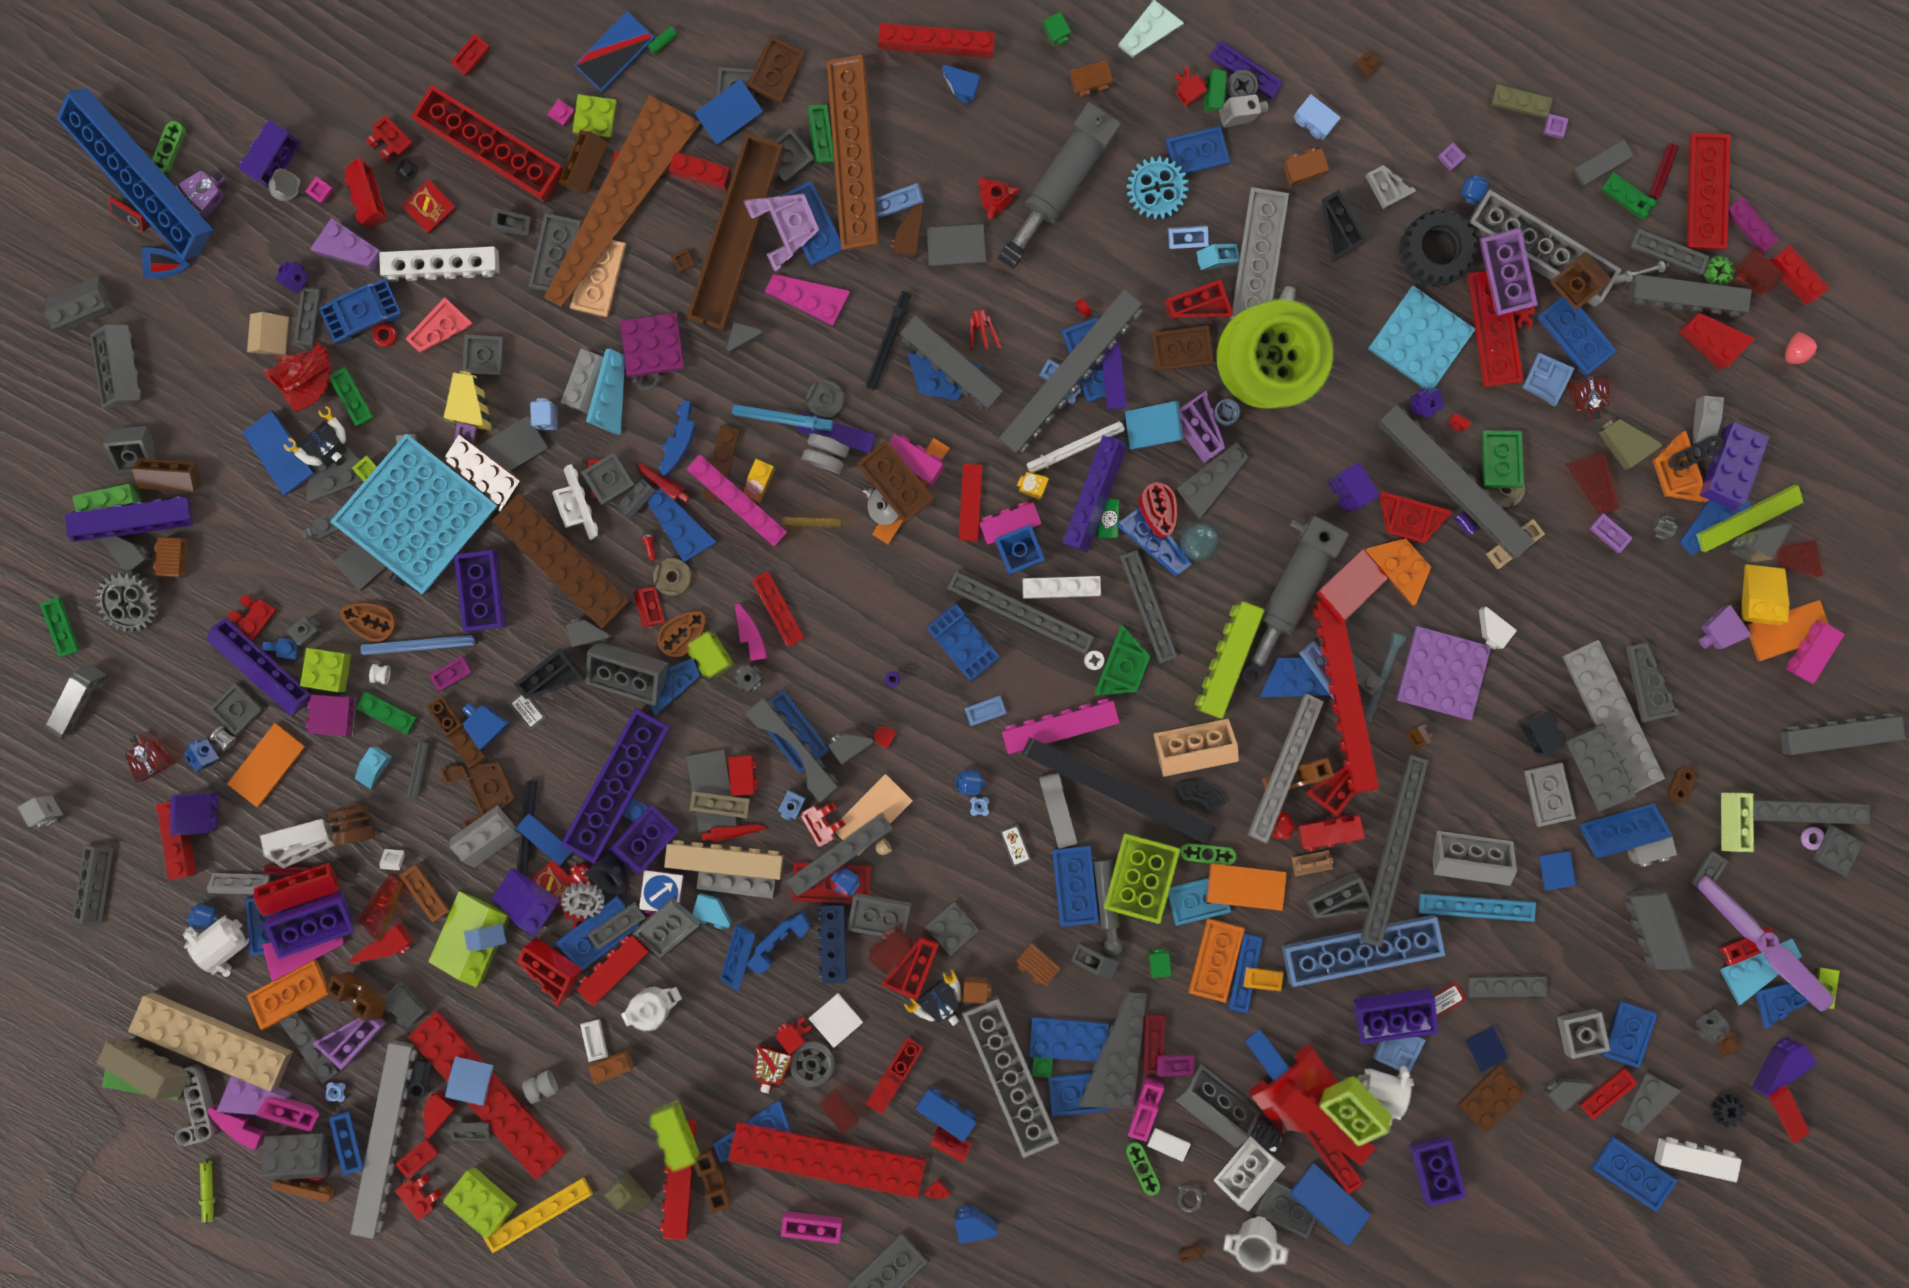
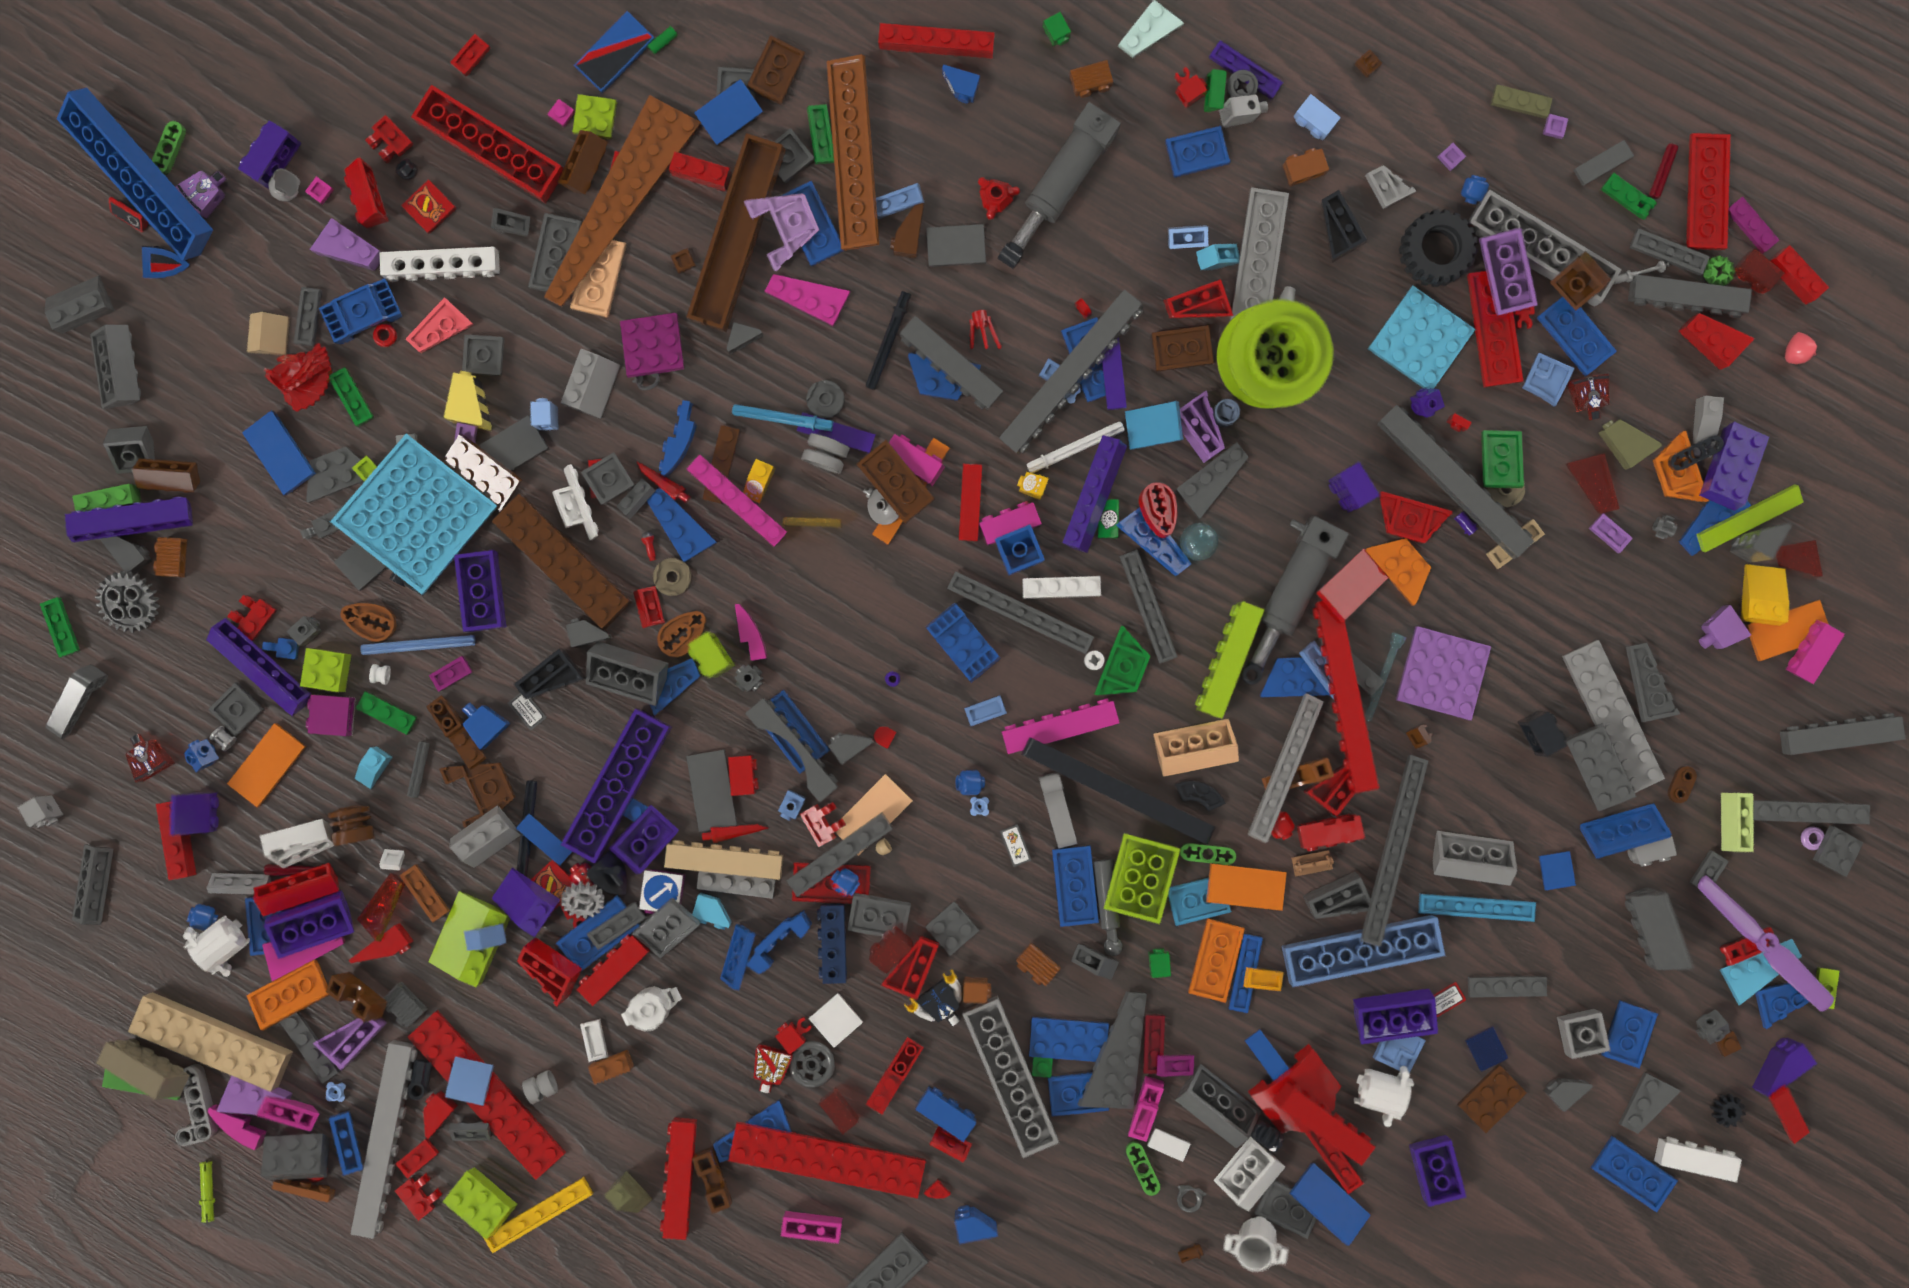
(292, 276): dark purple brick -> none
(323, 444): torso -> none
(608, 394): medium azure wing -> none
(674, 1135): lime brick -> none
(719, 804): dark tan plate -> none
(778, 609): red tile -> none
(1161, 205): medium azure gear -> none
(1356, 1111): lime brick -> none
(1495, 629): white slope -> none
(1549, 794): light grey tile -> none
(1608, 1093): red plate -> none

